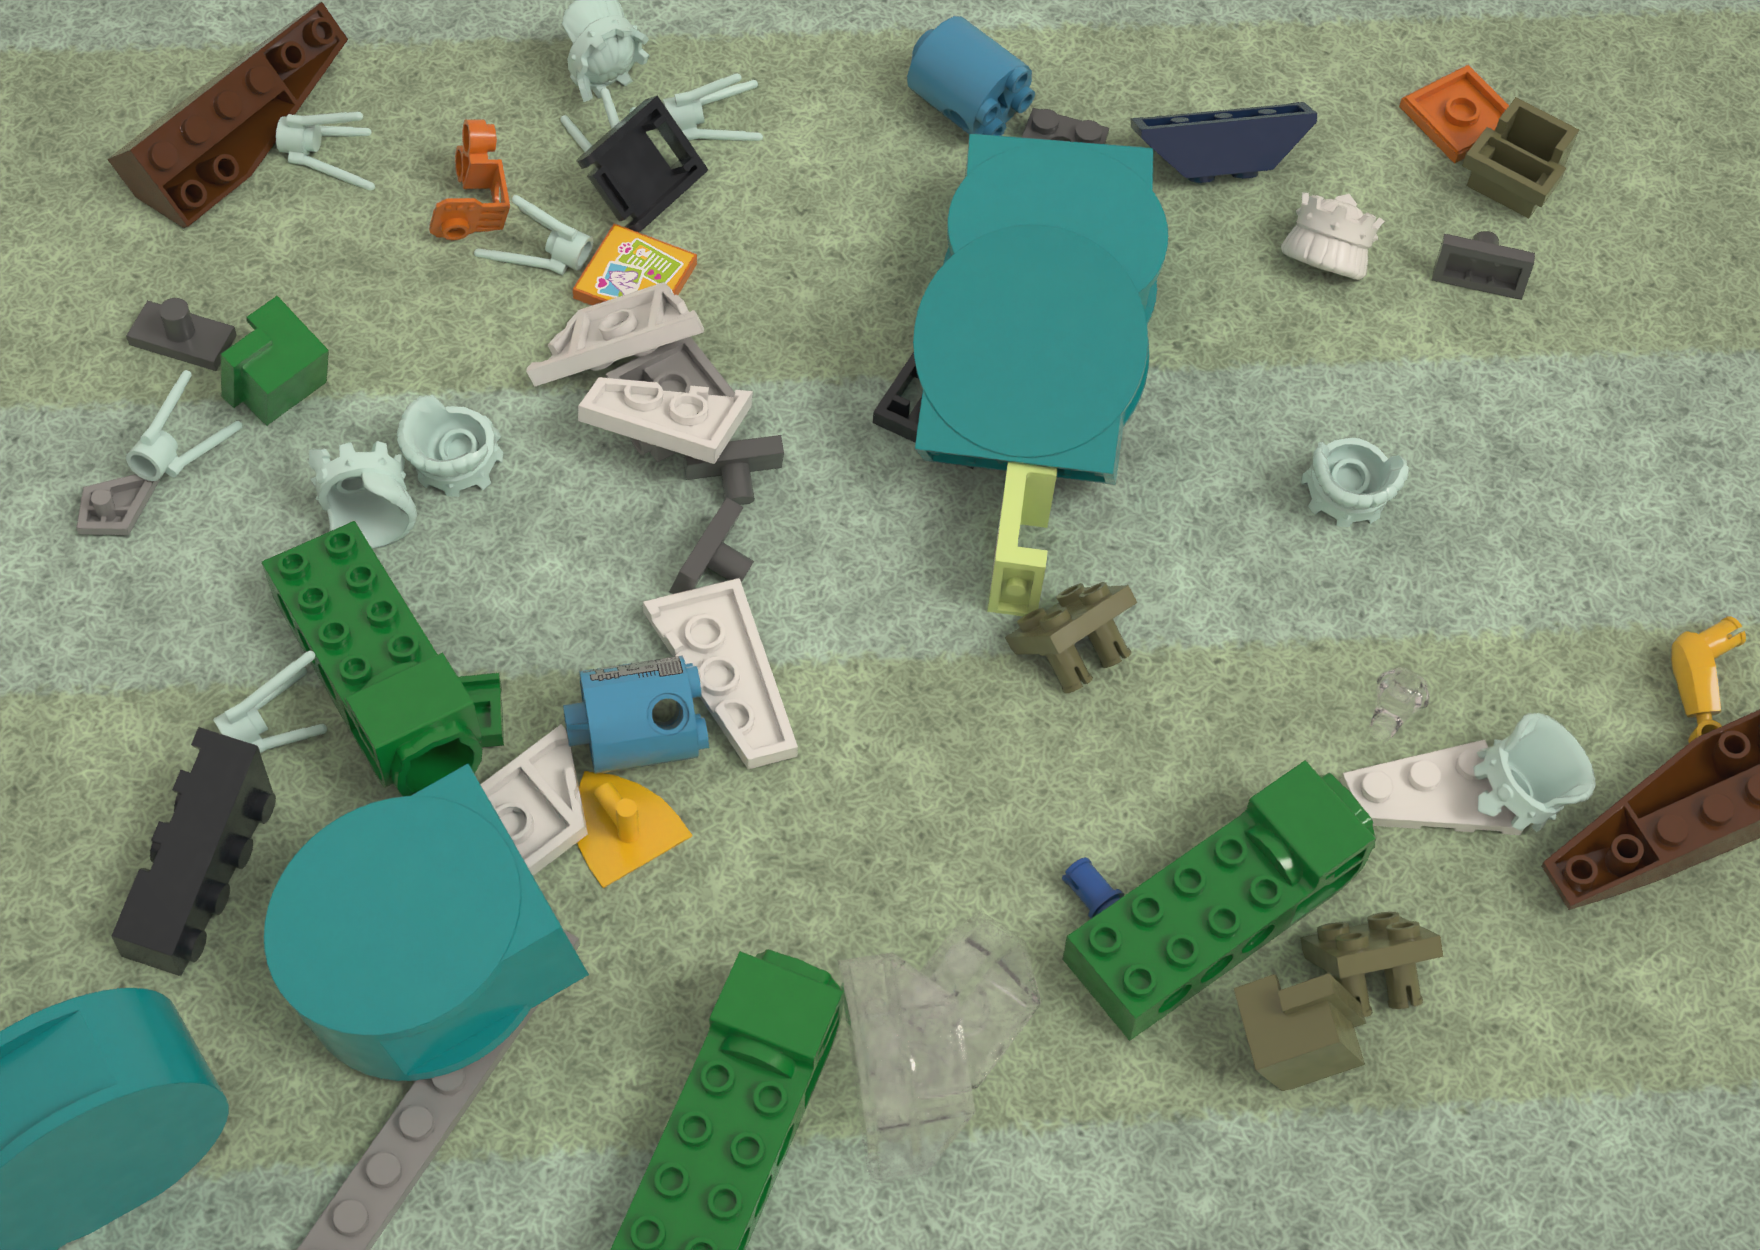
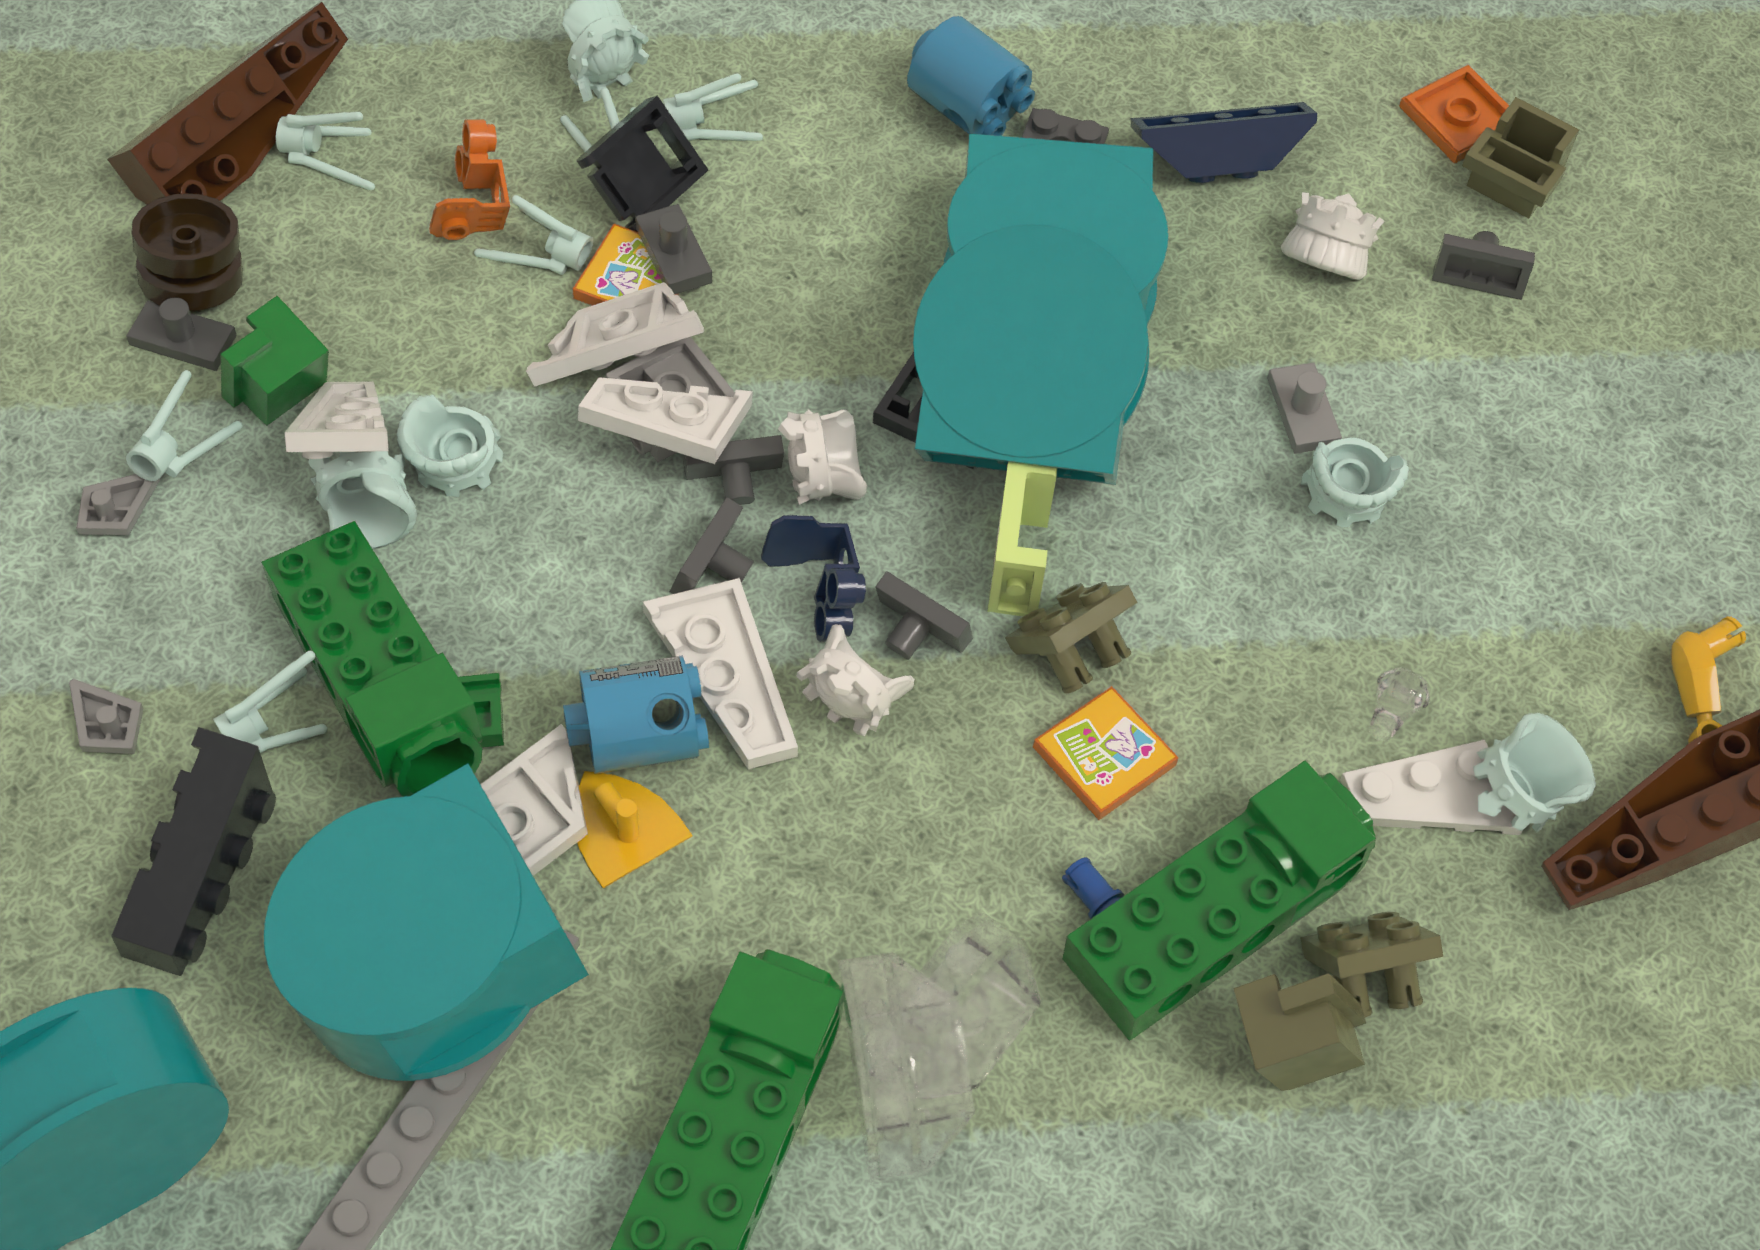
(105, 719): none -> light grey piece
(187, 250): none -> dark brown wheel
(339, 420): none -> white wing
(673, 249): none -> dark grey tile
(802, 538): none -> dark blue piece
(823, 455): none -> white hair
(850, 684): none -> white hair
(919, 618): none -> dark grey tile
(1105, 752): none -> tile
(1303, 406): none -> light grey tile

